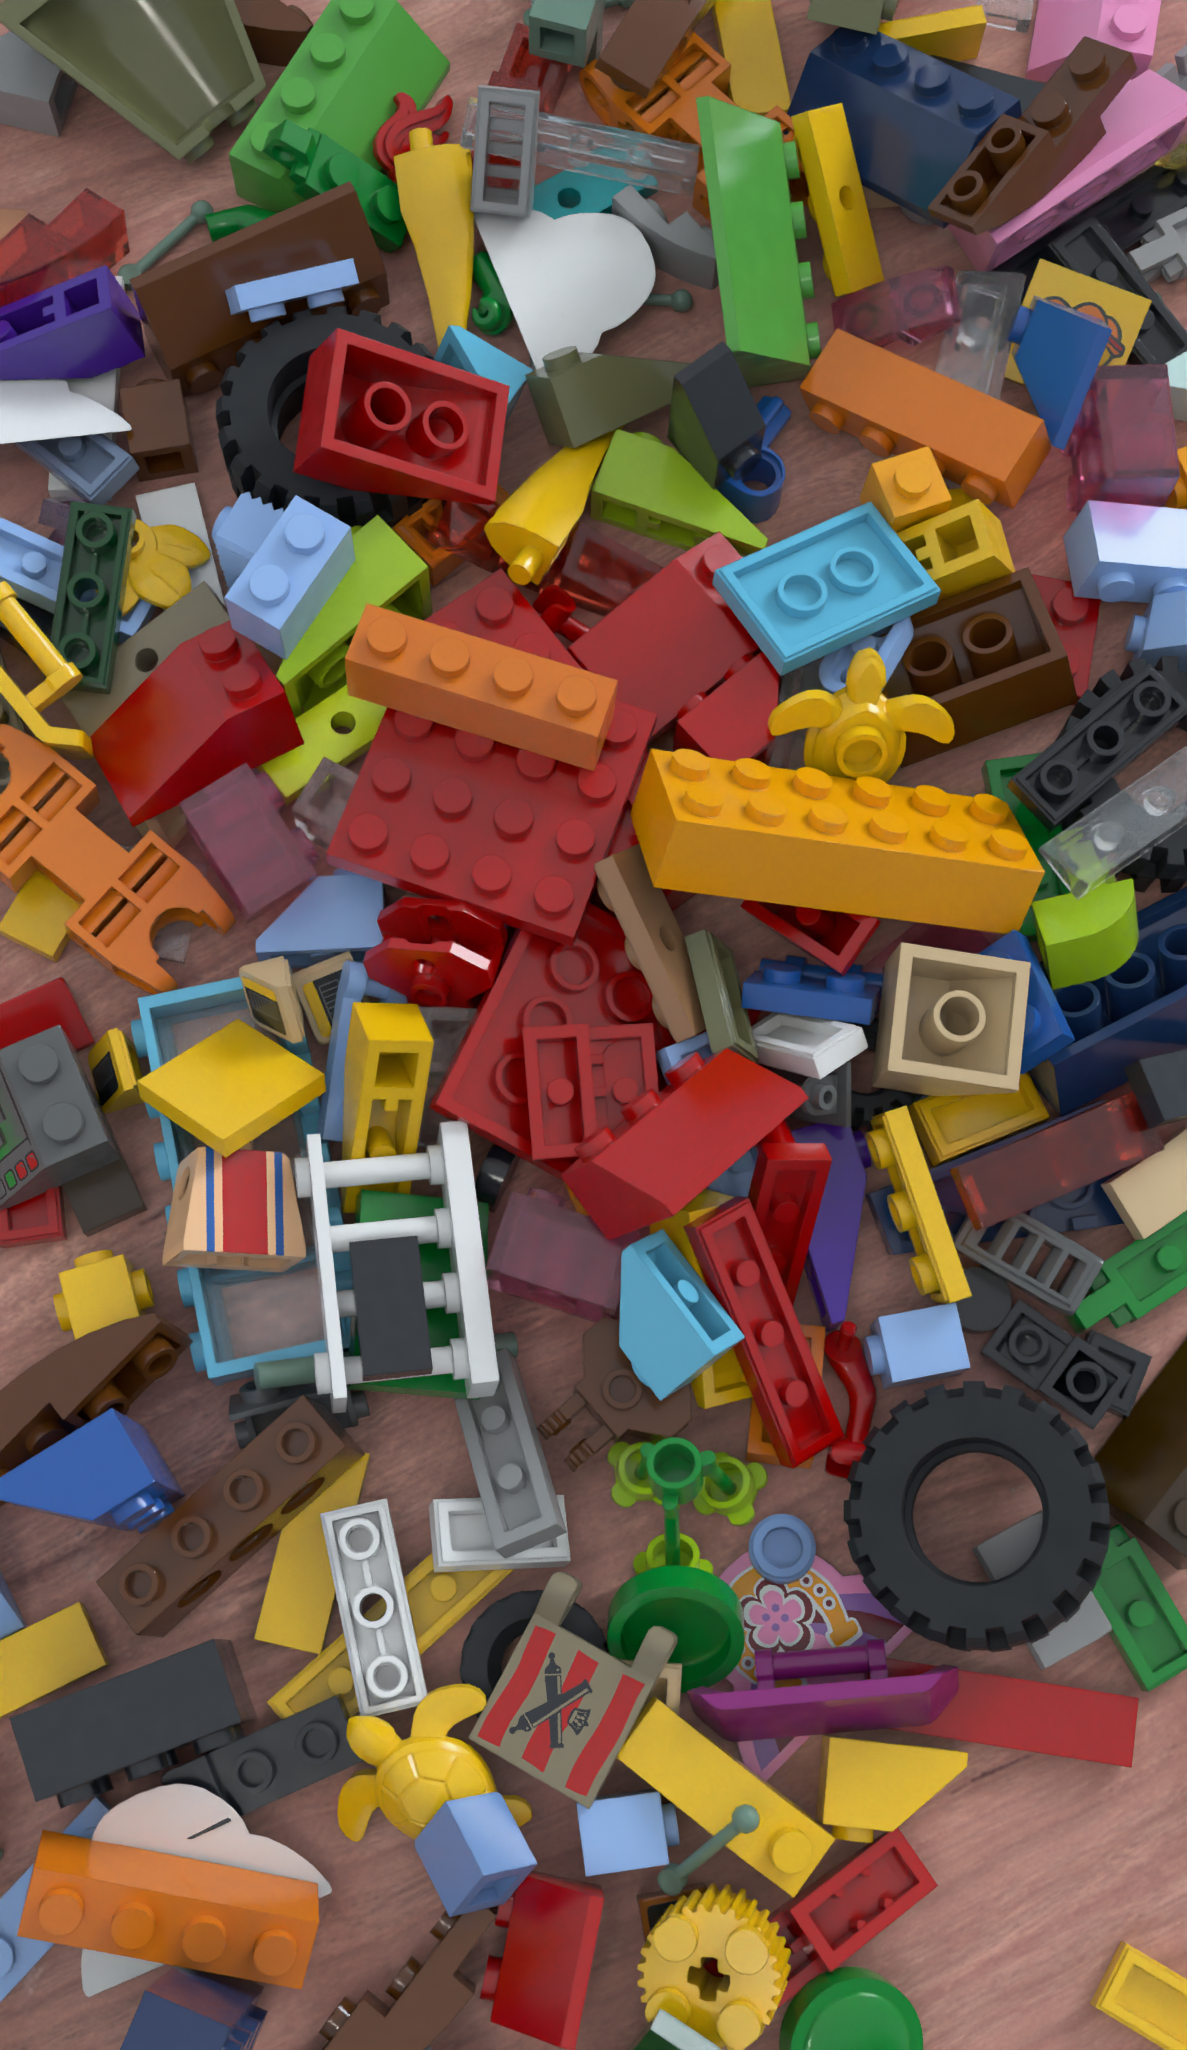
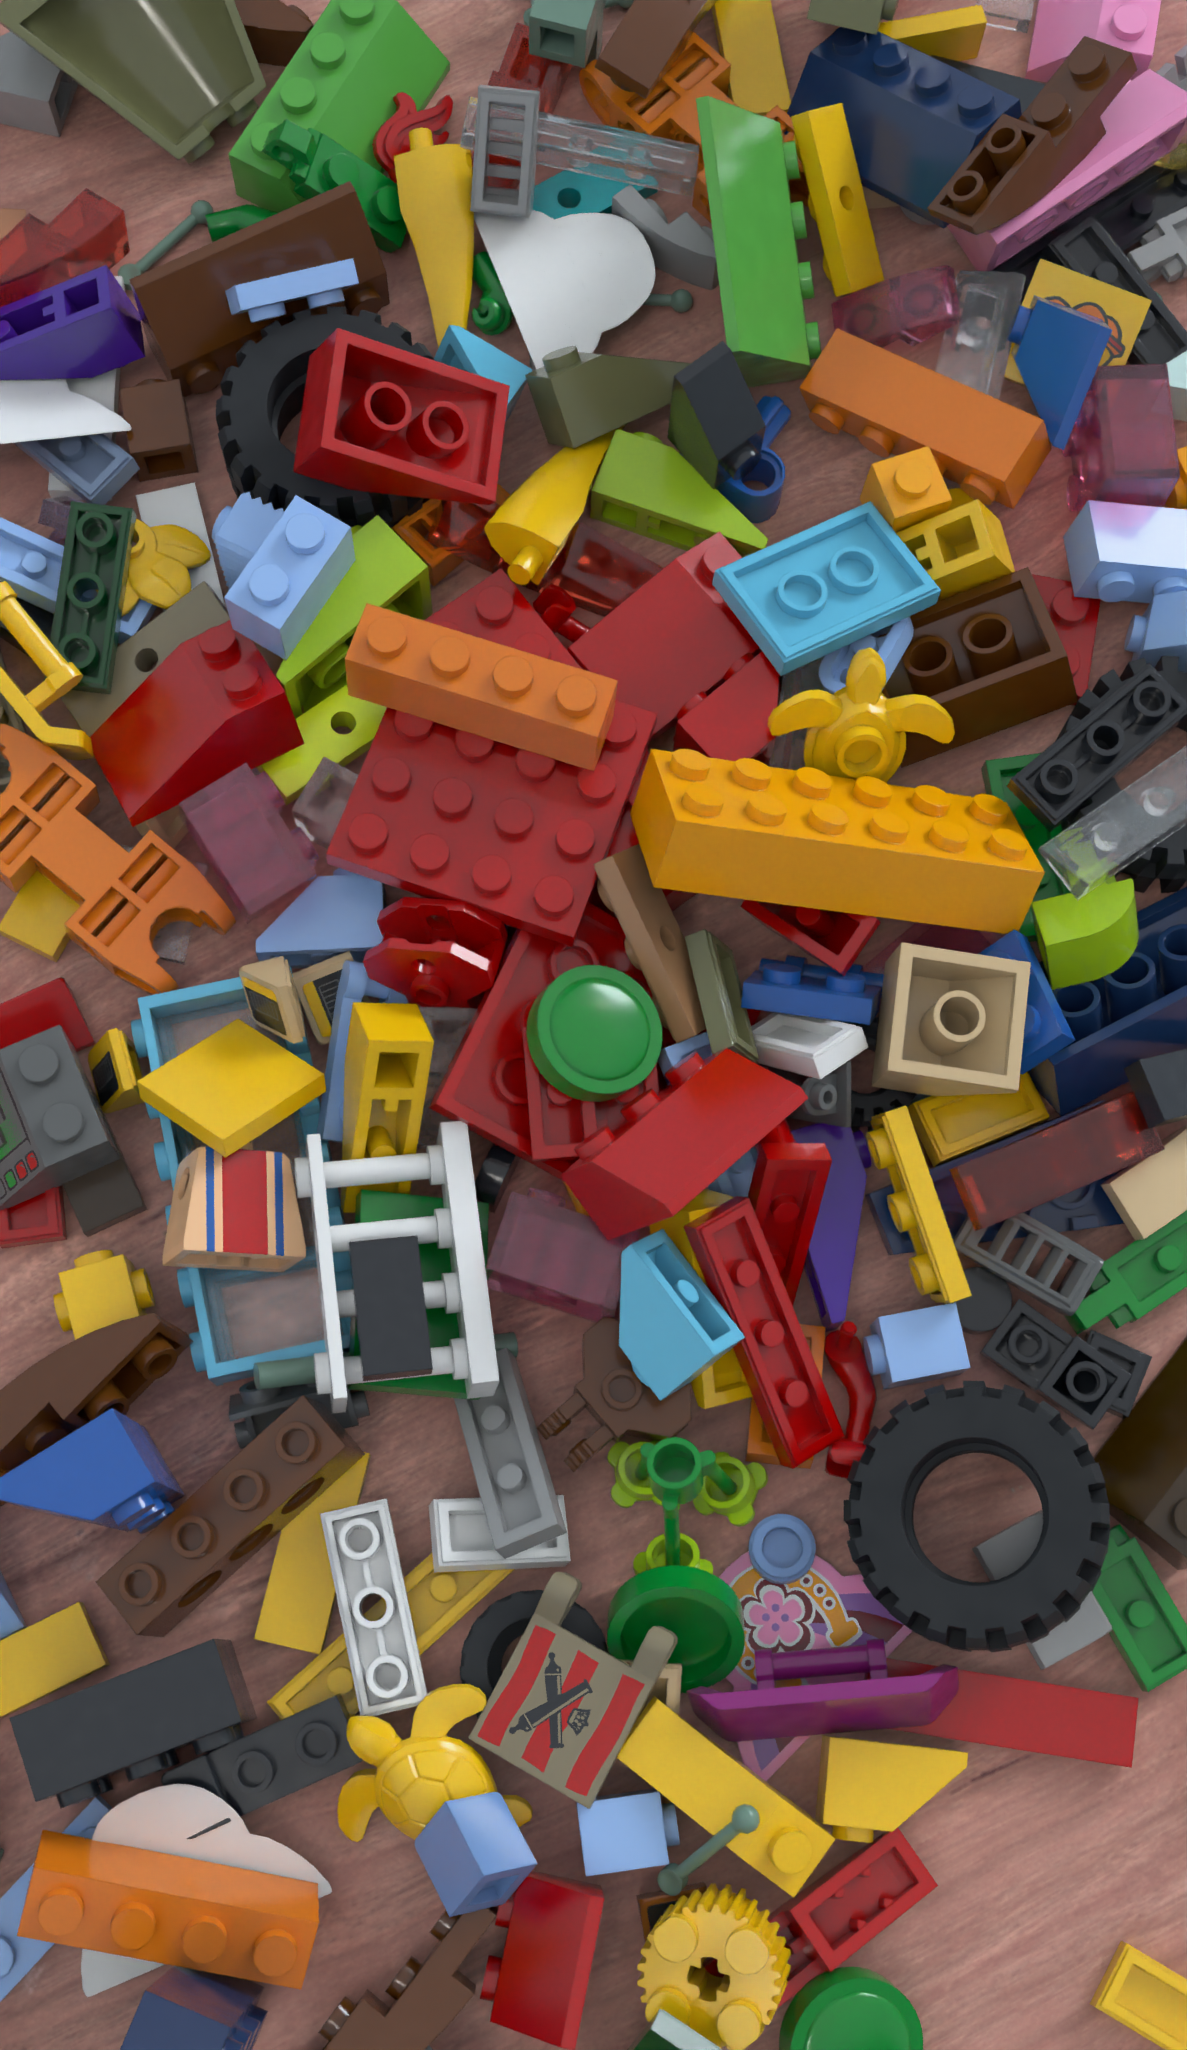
(594, 1033): none -> green piece

